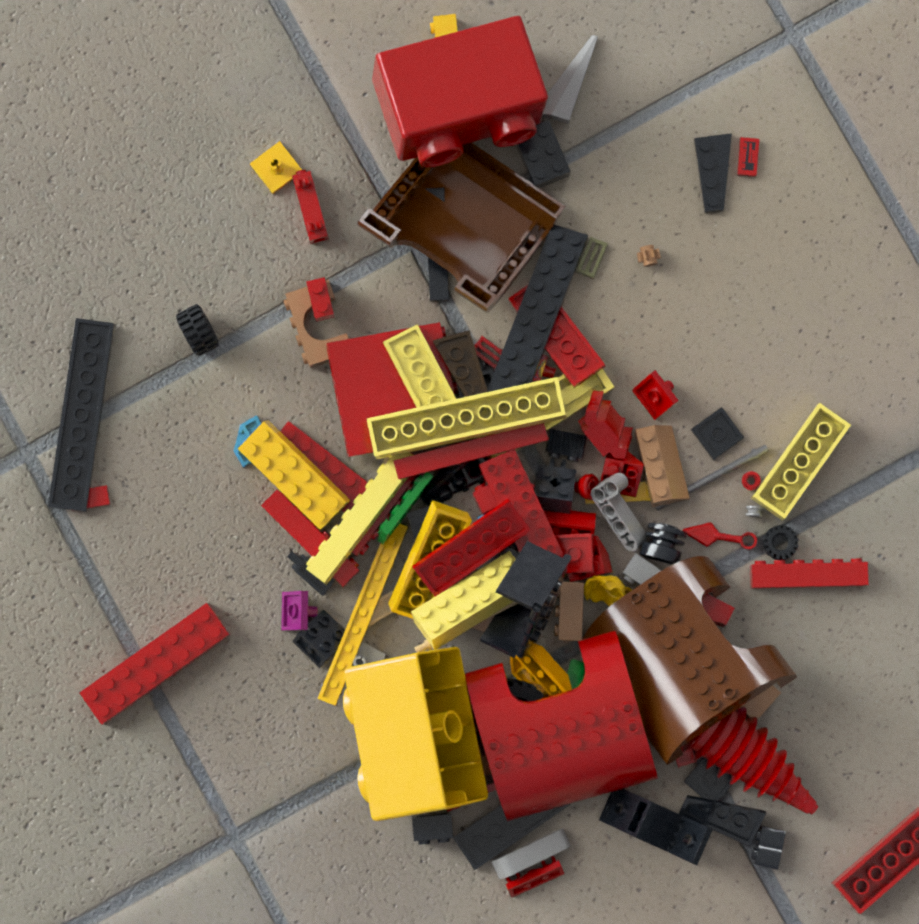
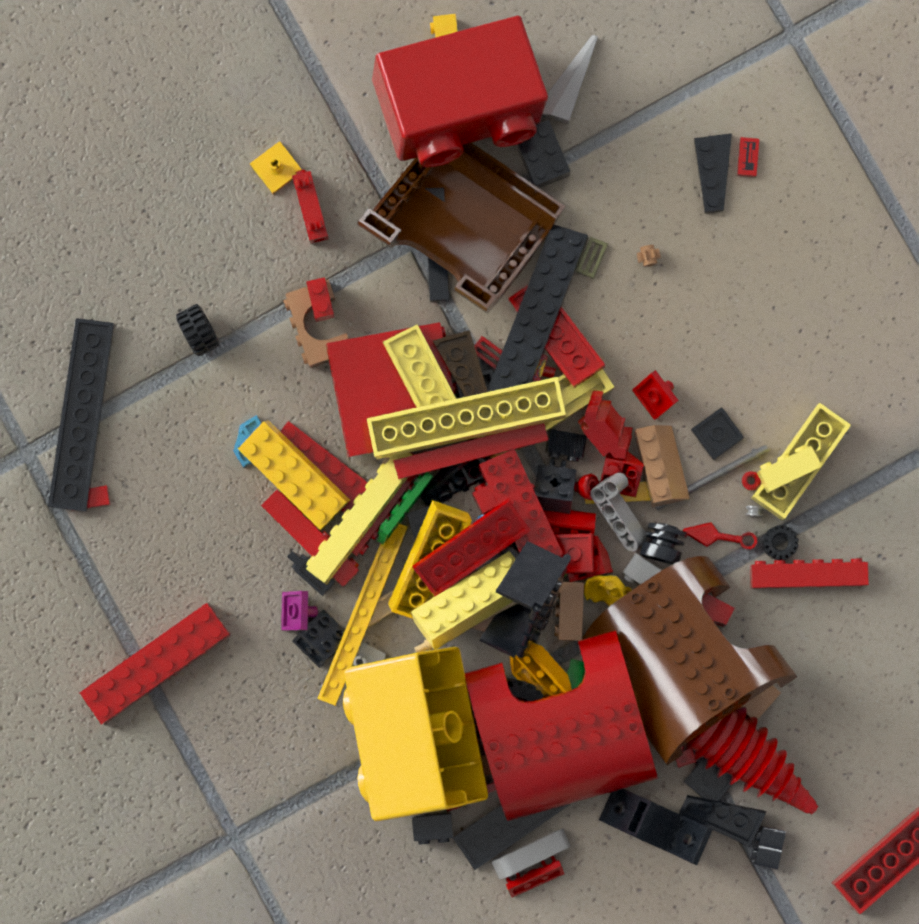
(788, 468): none -> light yellow brick

